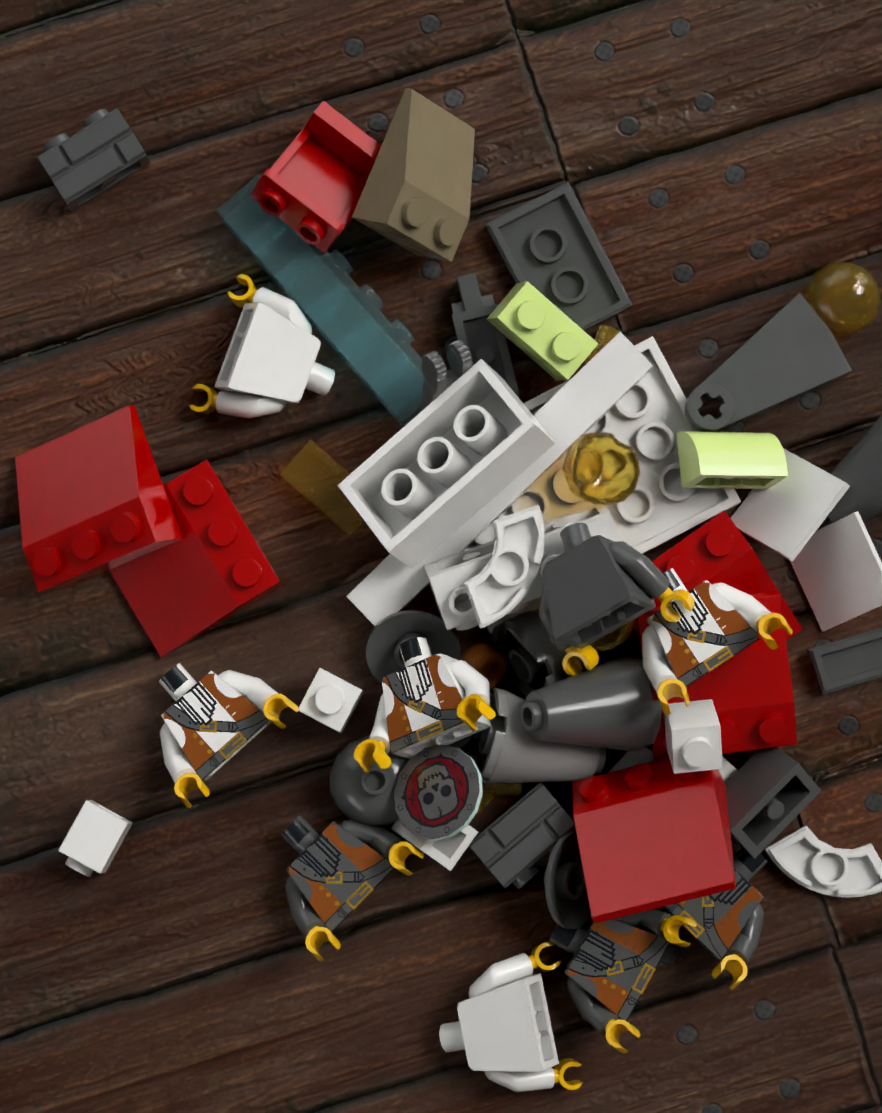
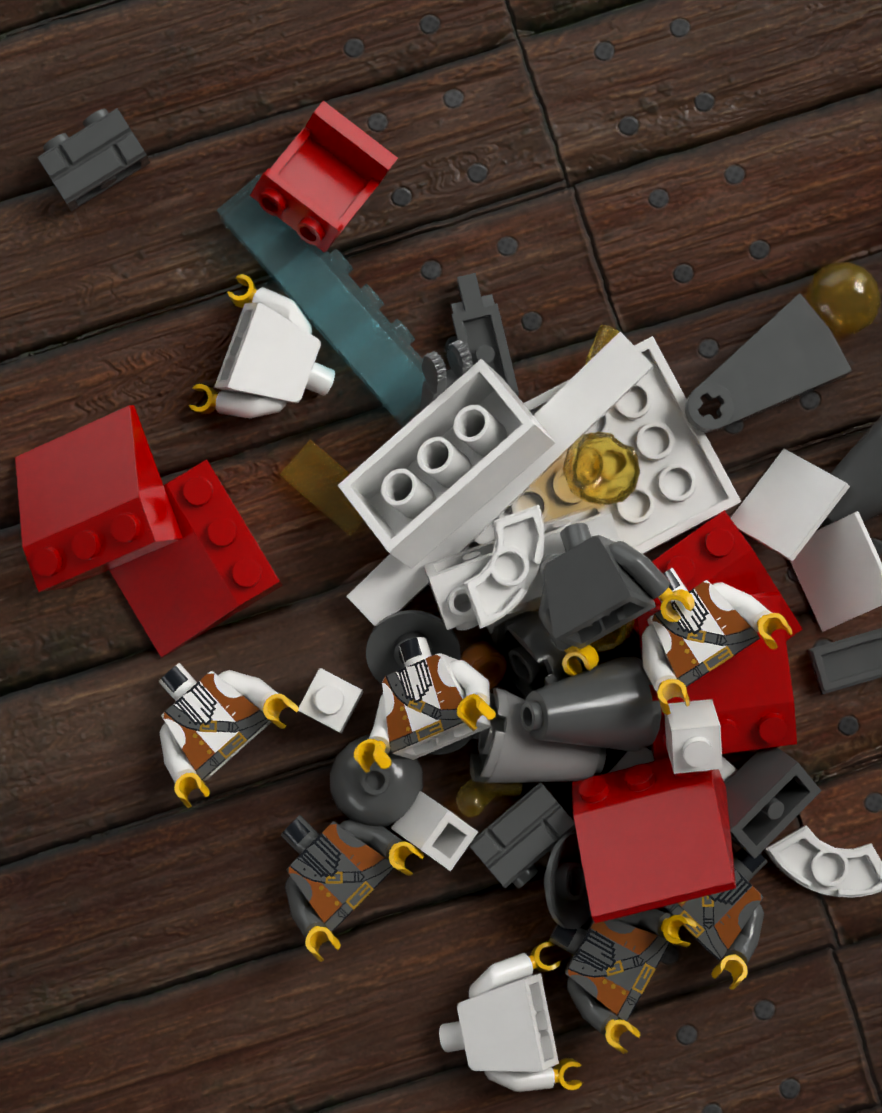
(94, 838): white brick -> none
(421, 180): dark tan slope -> none
(438, 792): shield -> none
(542, 331): yellowish green brick -> none
(561, 257): dark grey tile -> none
(730, 460): yellowish green brick -> none

